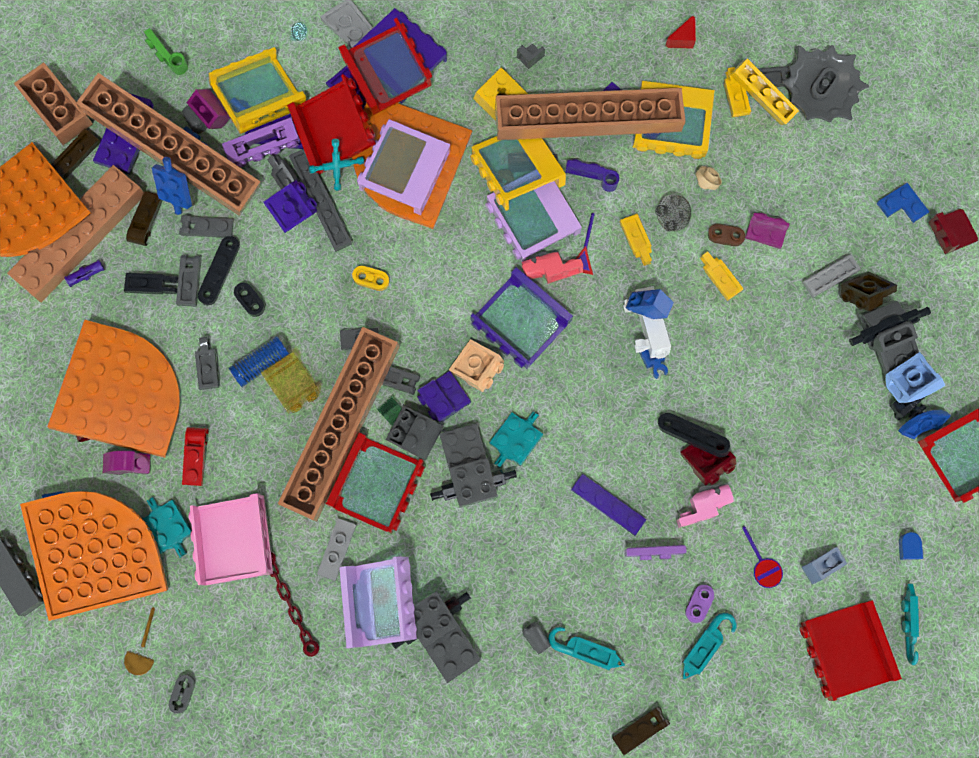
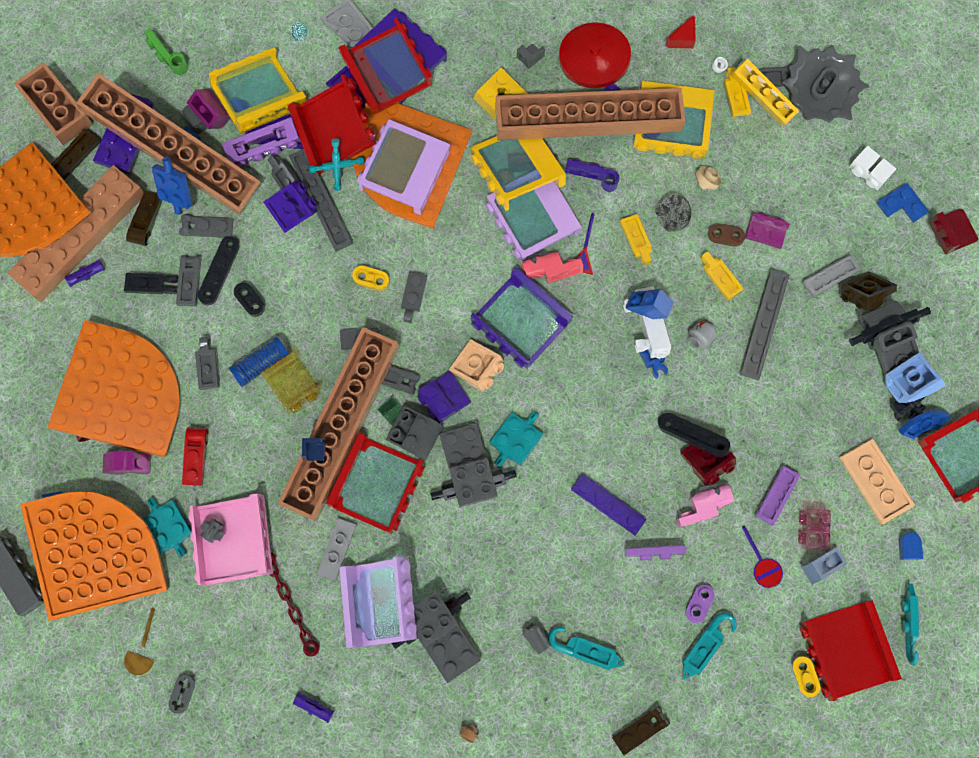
(212, 530): none -> dark grey gear
(313, 449): none -> dark blue panel
(313, 707): none -> dark purple pin
(413, 294): none -> dark grey plate
(468, 733): none -> medium nougat plate
(594, 55): none -> red dish
(702, 335): none -> light grey head
(722, 67): none -> white hinge
(764, 325): none -> dark grey plate
(777, 495): none -> medium lavender plate
(806, 676): none -> yellow plate
(821, 530): none -> clear pink brick
(865, 161): none -> white piece
(877, 481): none -> light nougat tile

